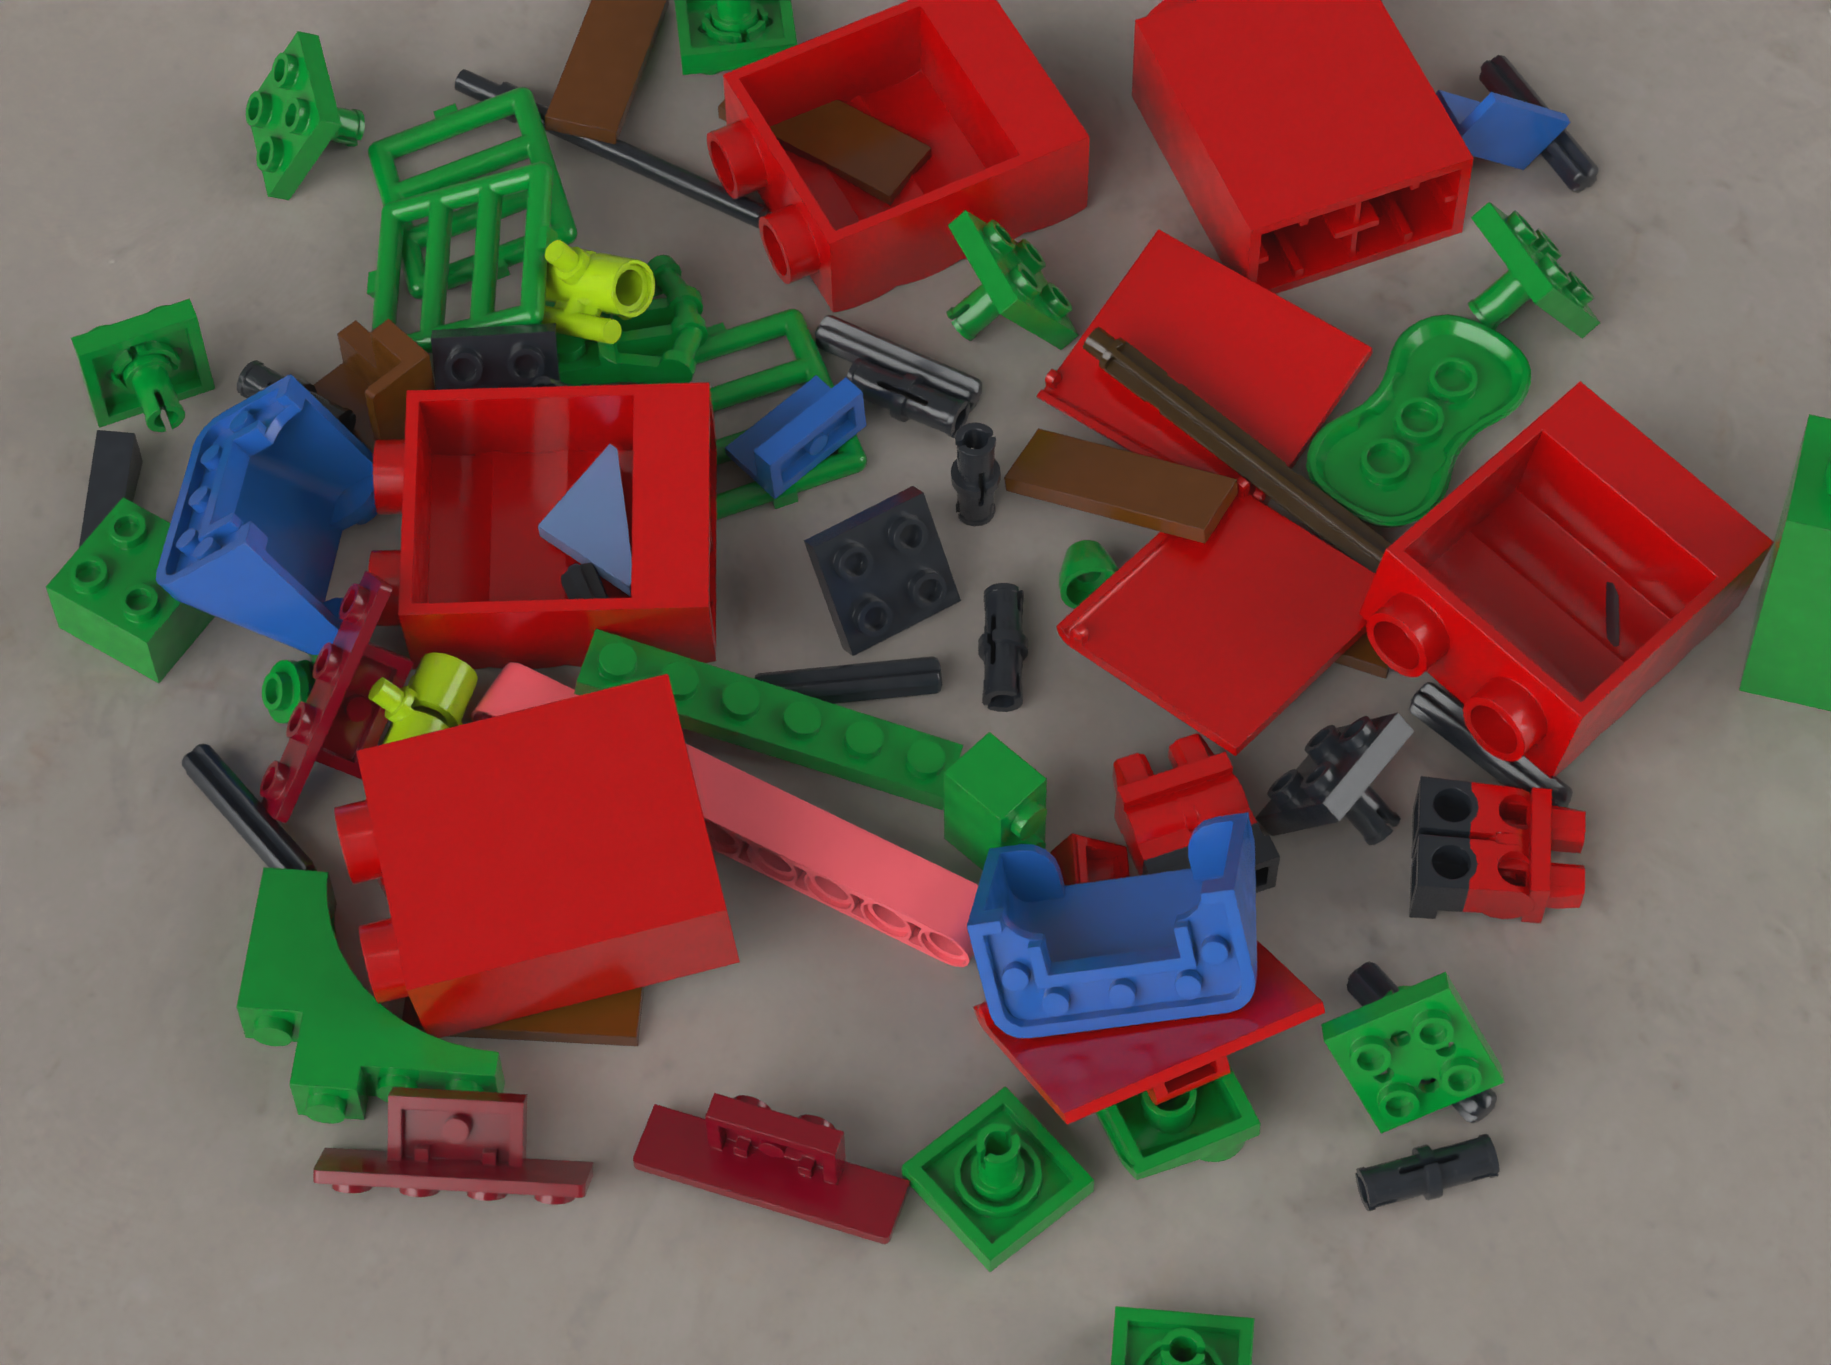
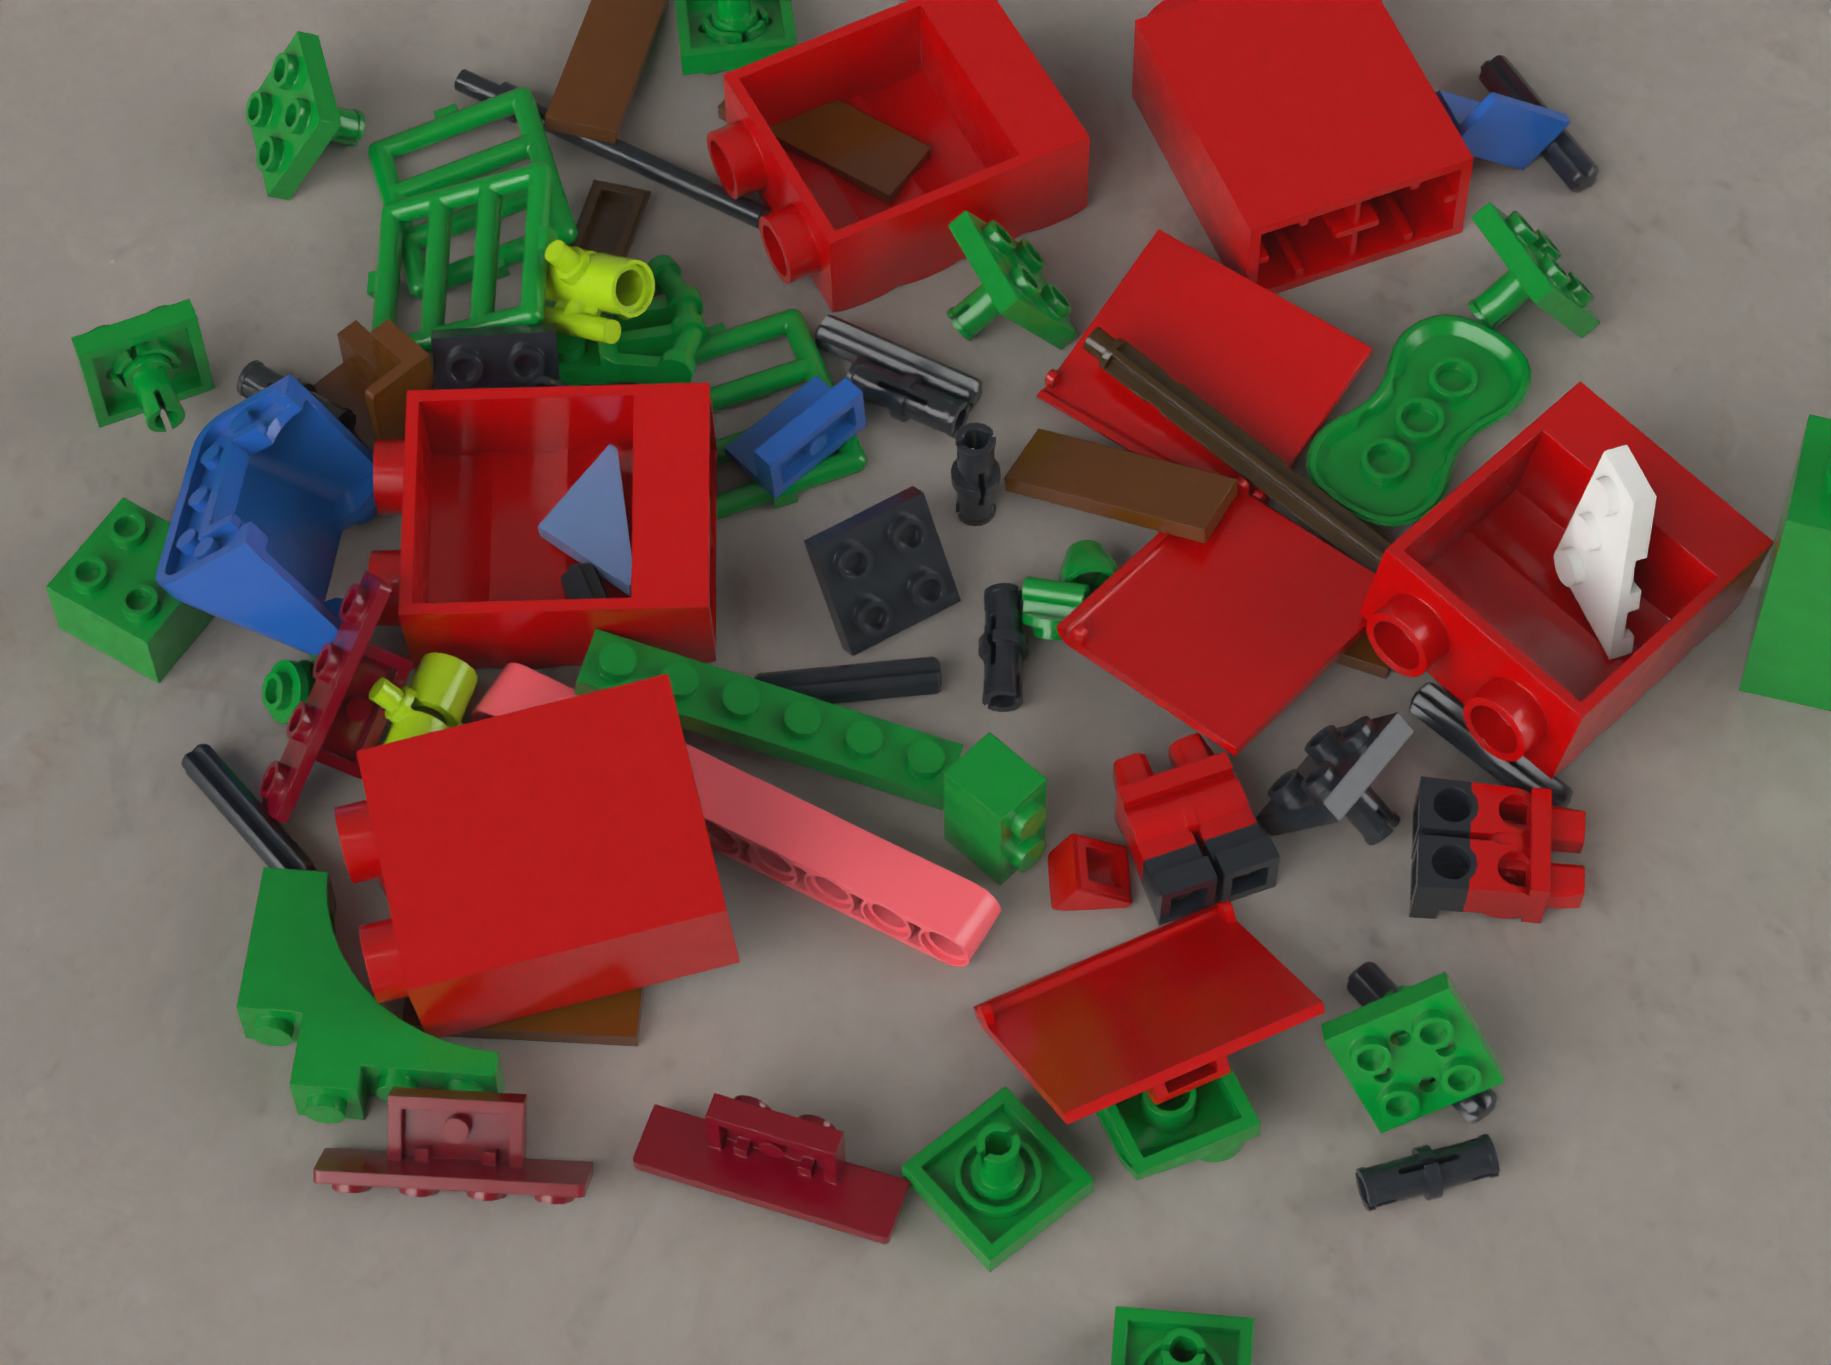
(112, 476): black piece -> none
(610, 218): none -> dark brown tile
(1049, 603): none -> green plate
(1120, 946): blue windscreen -> none
(1604, 543): none -> white wing

